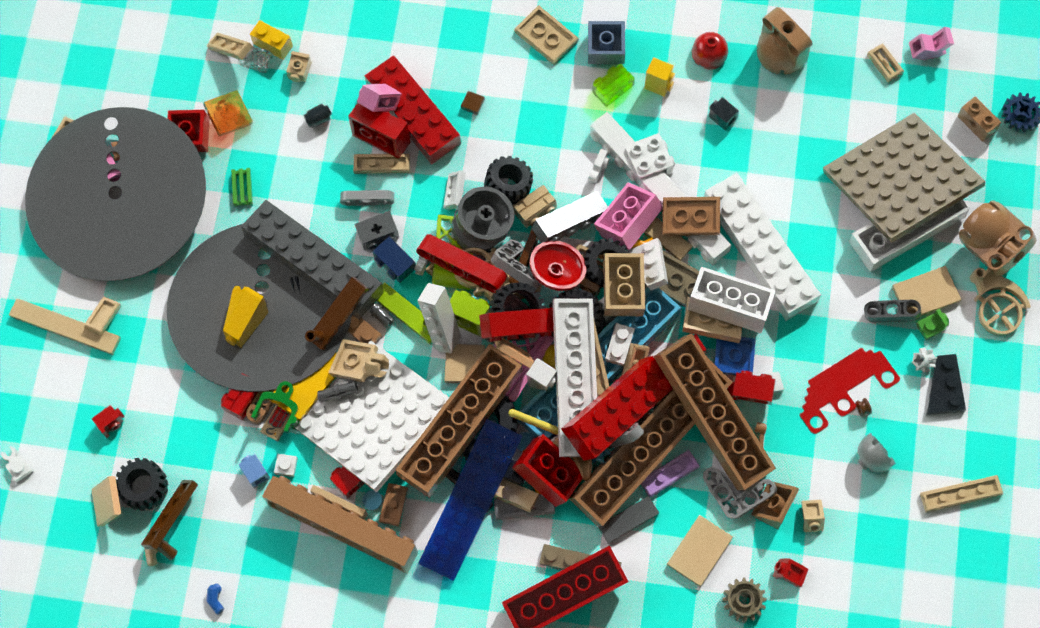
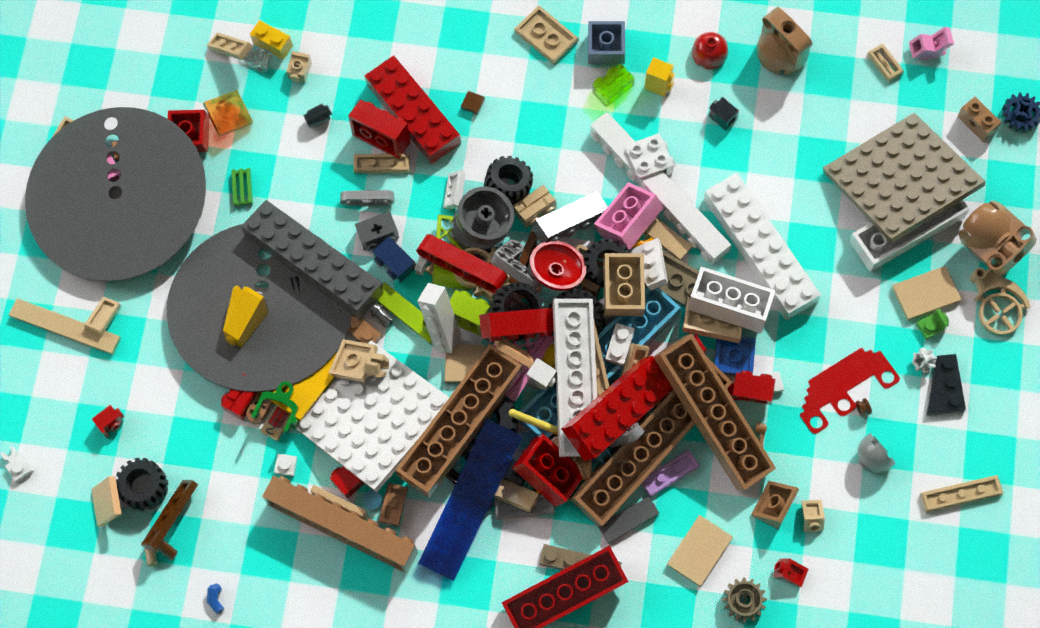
(253, 470): medium blue brick -> none
(337, 314): reddish brown piece -> none
(337, 391): dark grey pin -> none
(379, 97): bright pink brick -> none
(600, 163): white plate -> none
(691, 216): medium nougat tile -> none
(739, 501): light grey beam -> none
(900, 305): dark grey beam -> none

